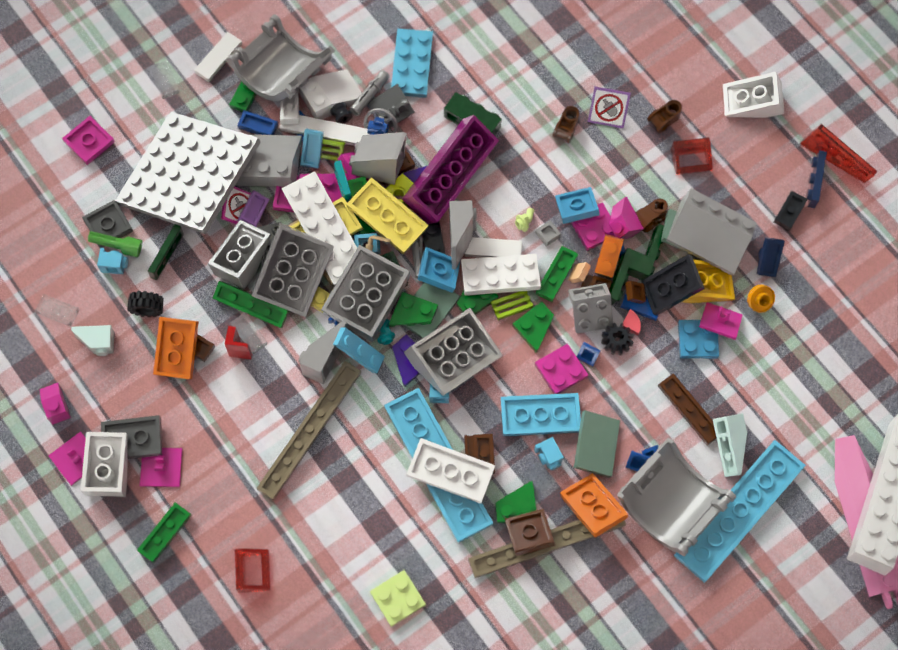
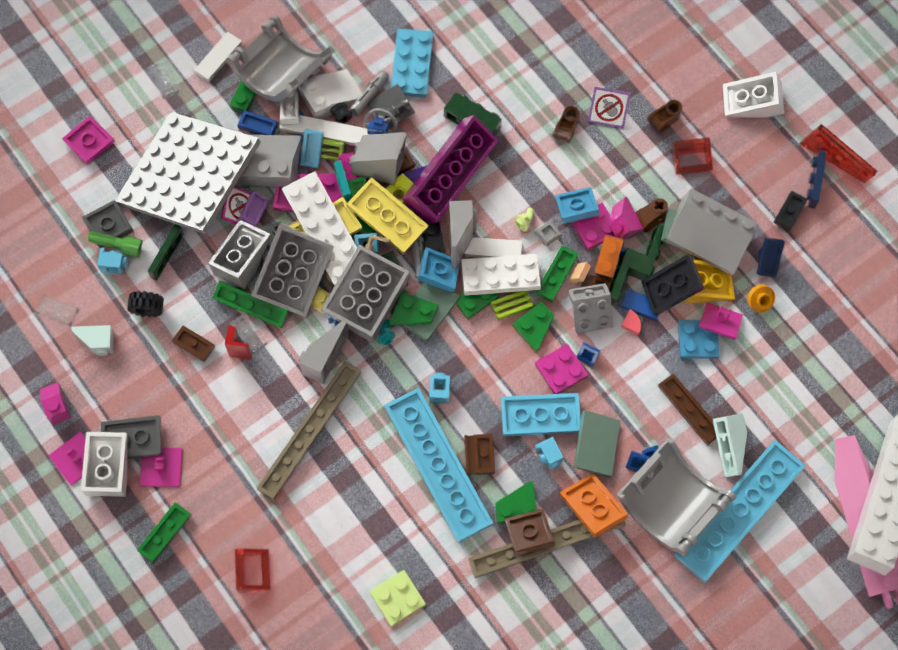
(175, 348): orange plate -> none
(358, 350): medium azure plate -> none
(406, 369): dark purple wing -> none
(450, 470): white plate -> none
(453, 352): light grey slope -> none
(613, 332): black gear -> none
(635, 292): reddish brown plate -> none

